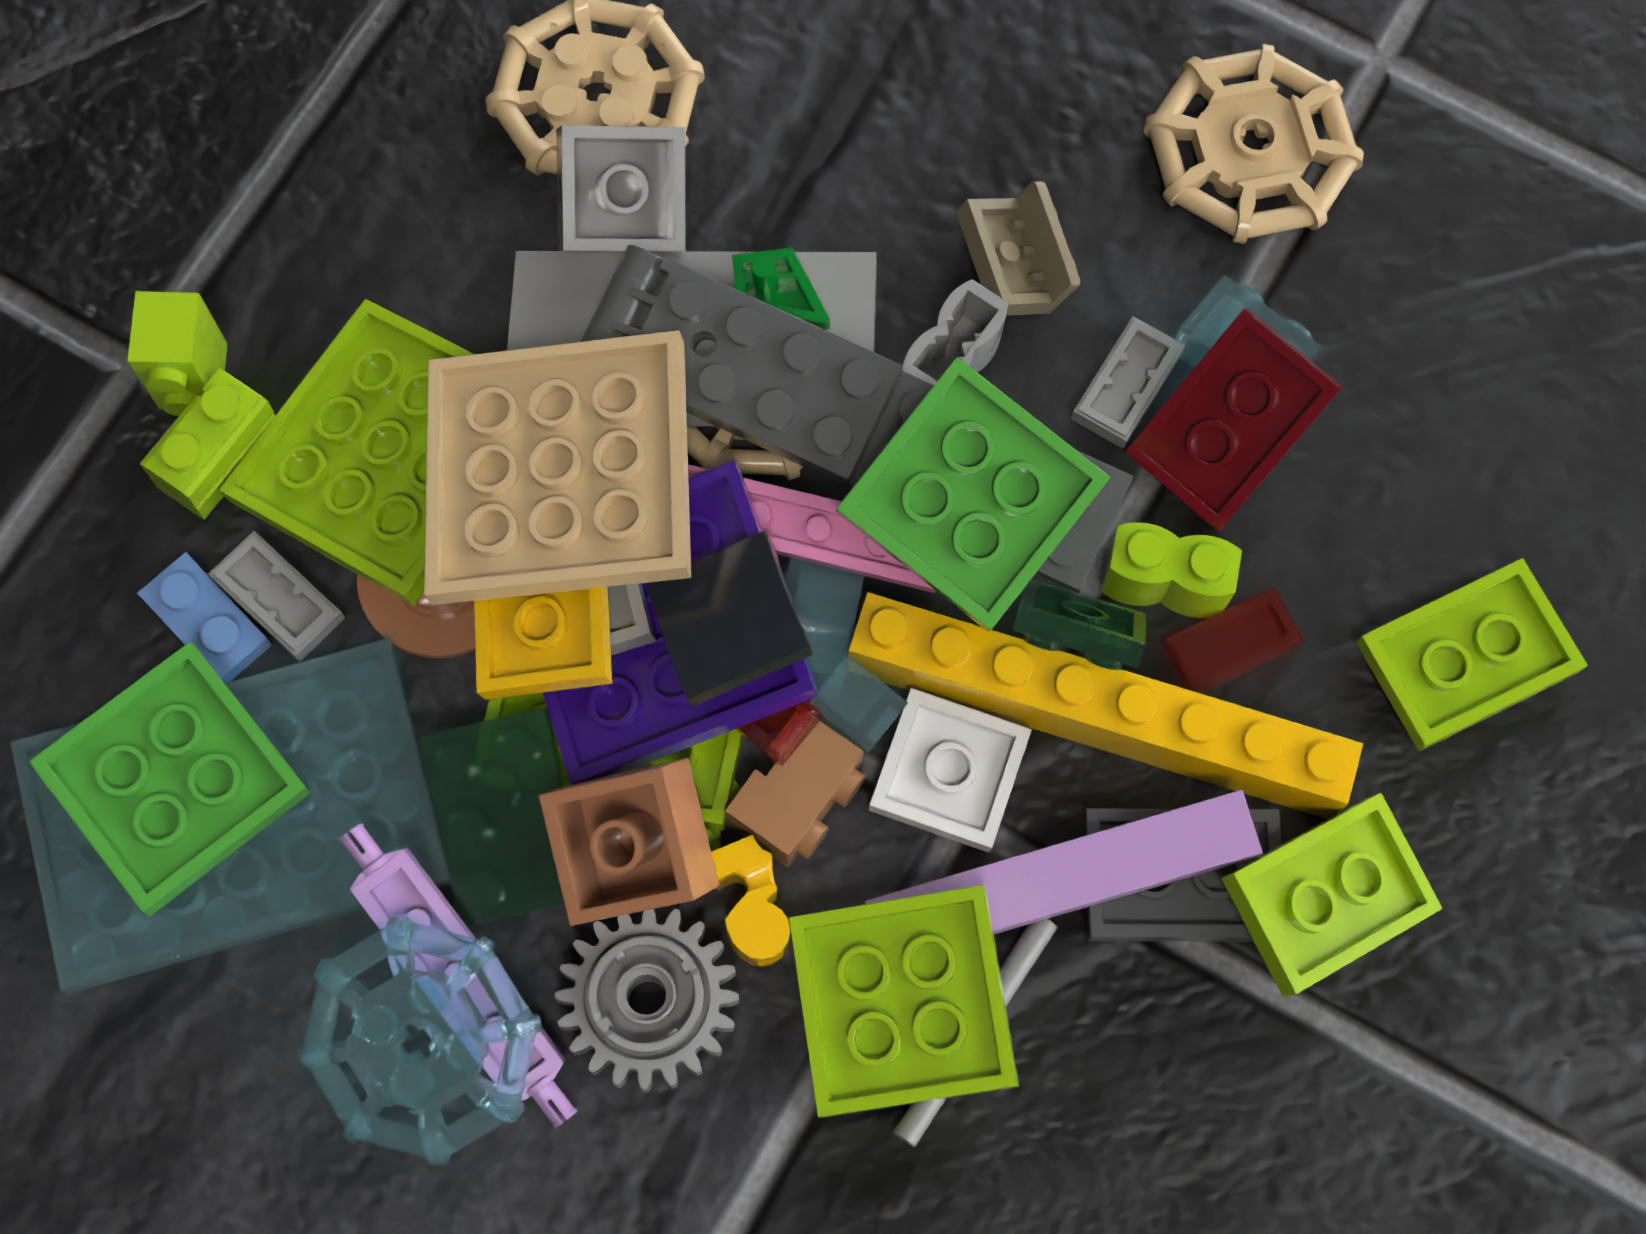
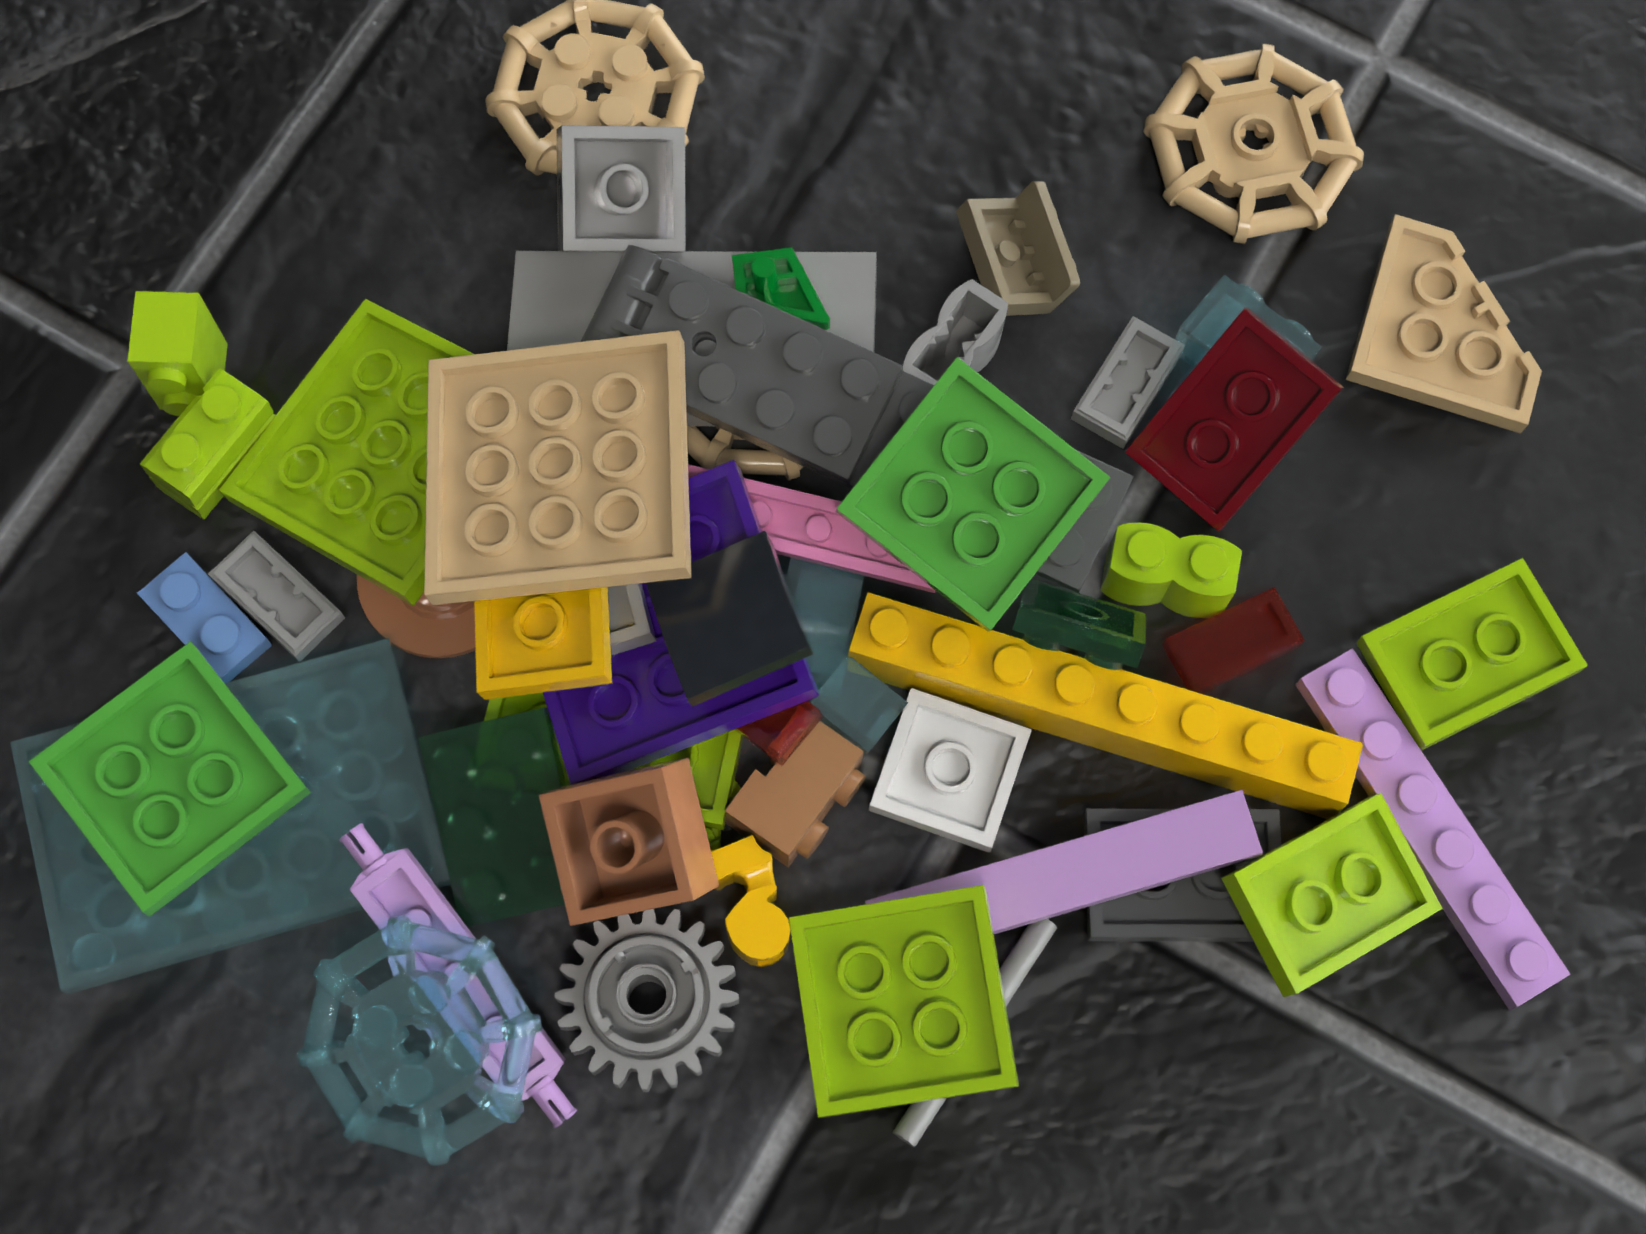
(1440, 836): none -> lavender plate
(1441, 333): none -> tan plate

